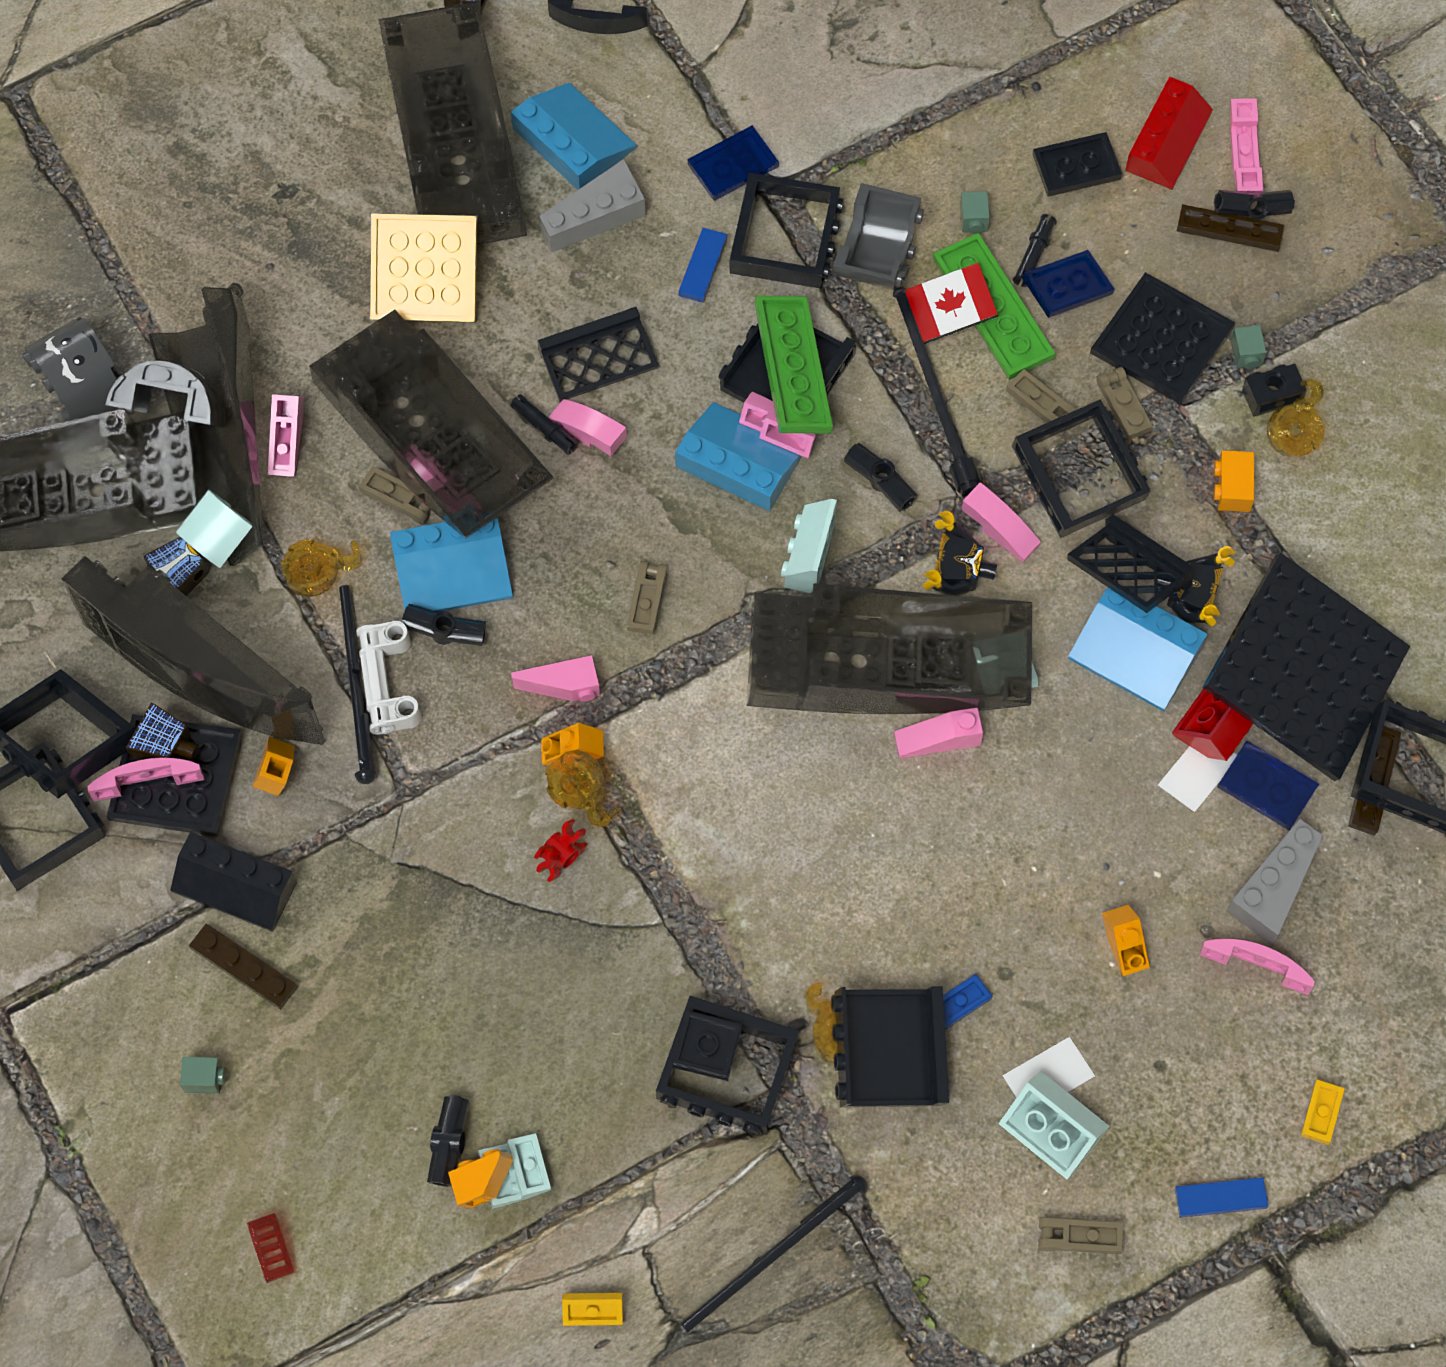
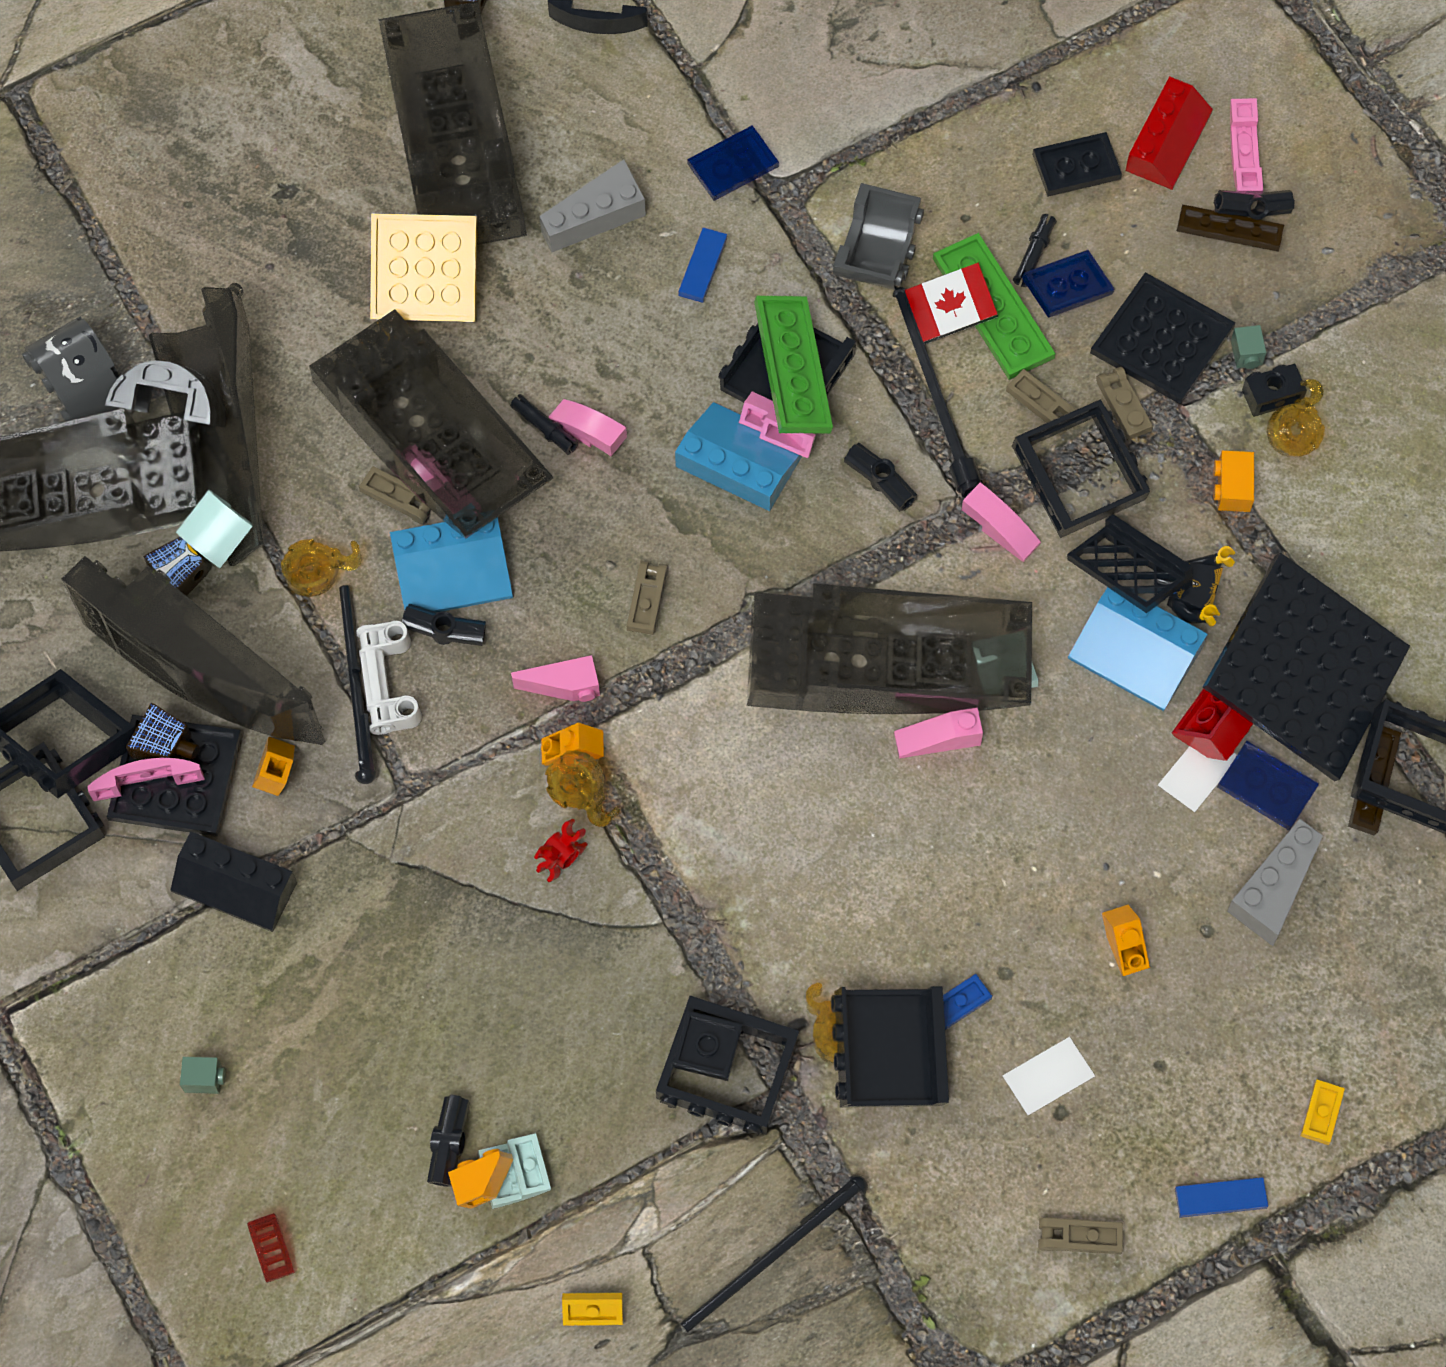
(243, 966): dark brown plate -> none
(285, 434): bright pink slope -> none
(571, 134): dark azure slope -> none
(595, 332): black fence -> none
(778, 270): black window -> none
(810, 546): light aqua slope -> none
(958, 560): torso -> none
(974, 212): sand green brick -> none
(1053, 1124): light aqua slope -> none
(1294, 975): bright pink slope -> none

